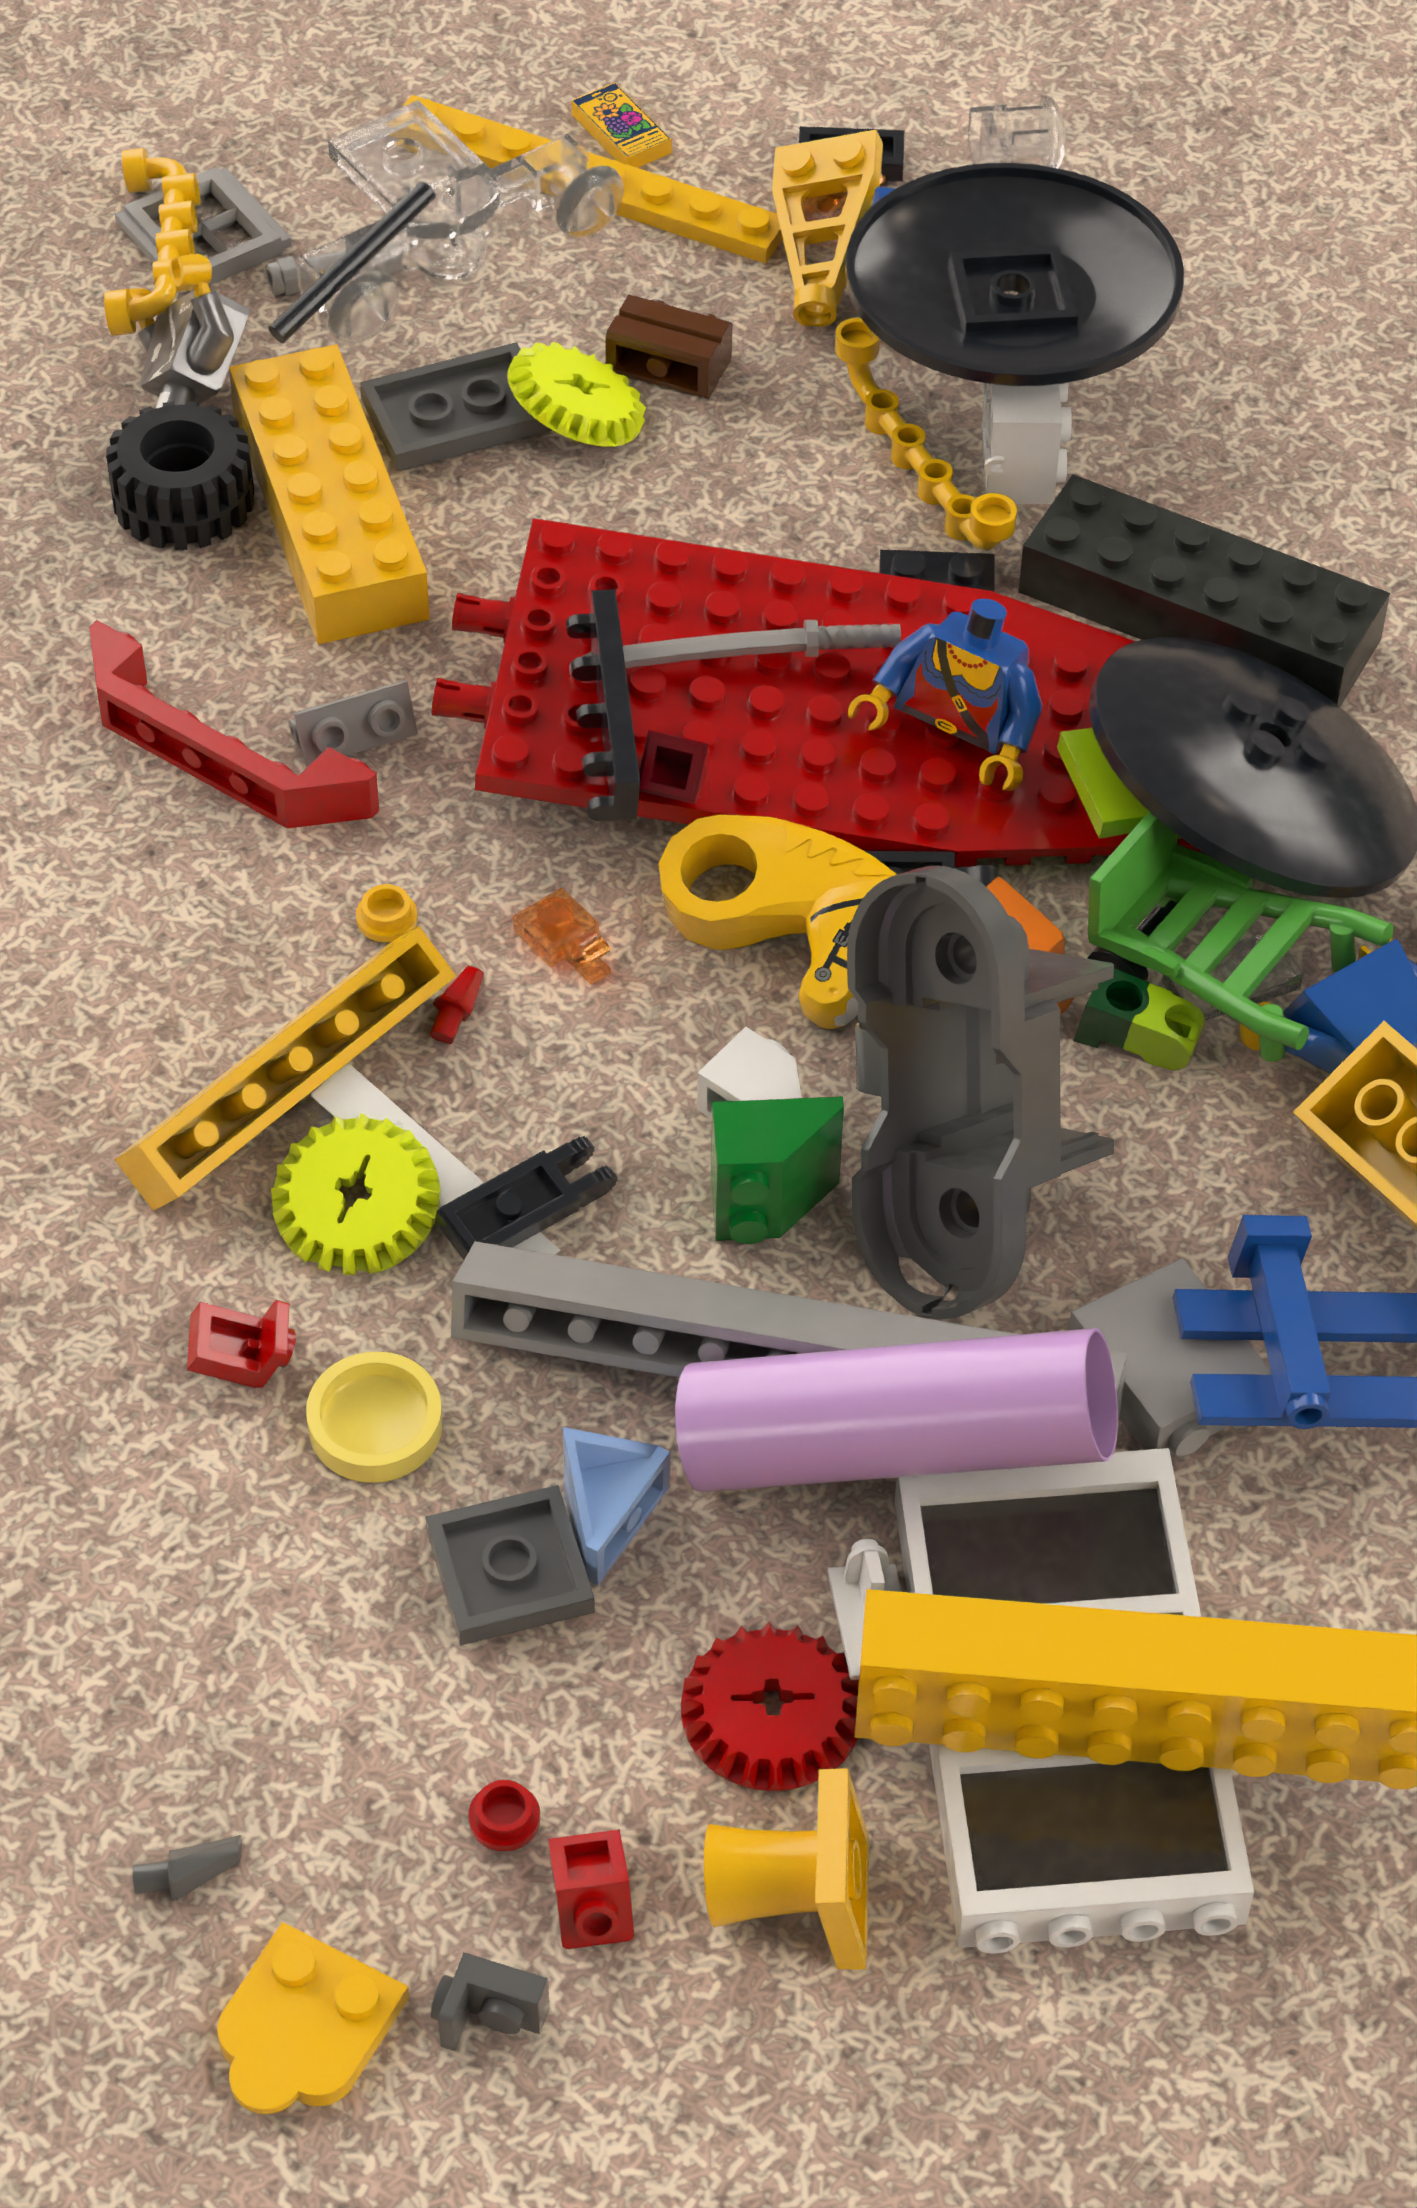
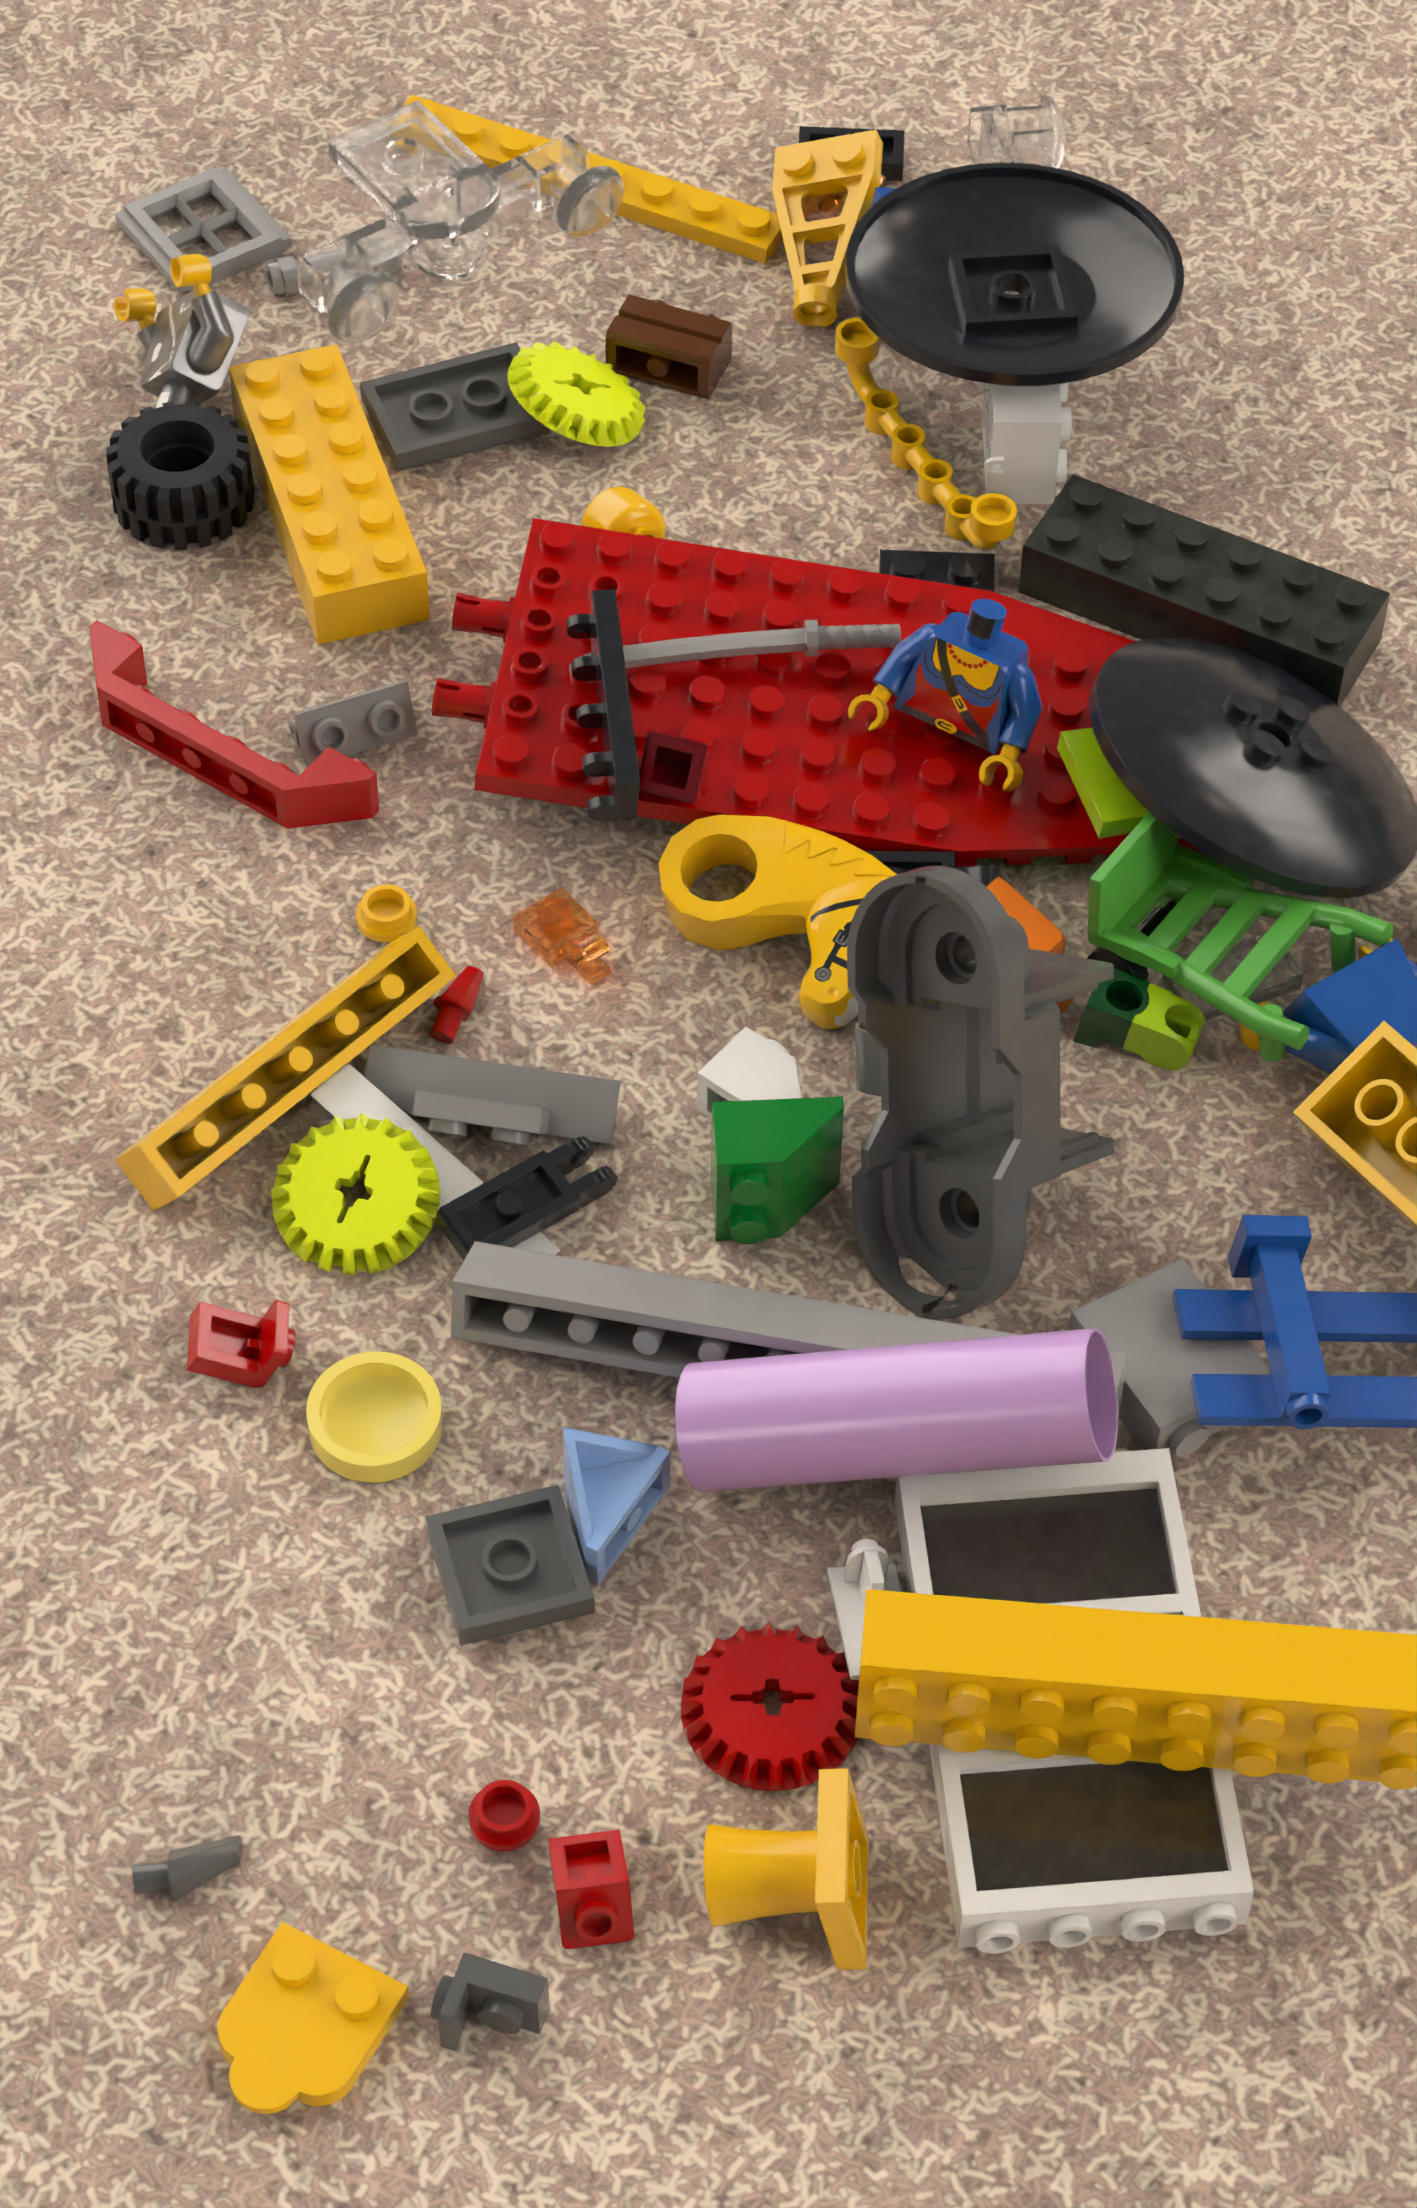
(177, 224): yellow bar -> none
(352, 262): black bar -> none
(494, 1095): none -> light grey bracket
(621, 126): tile -> none
(625, 512): none -> yellow head

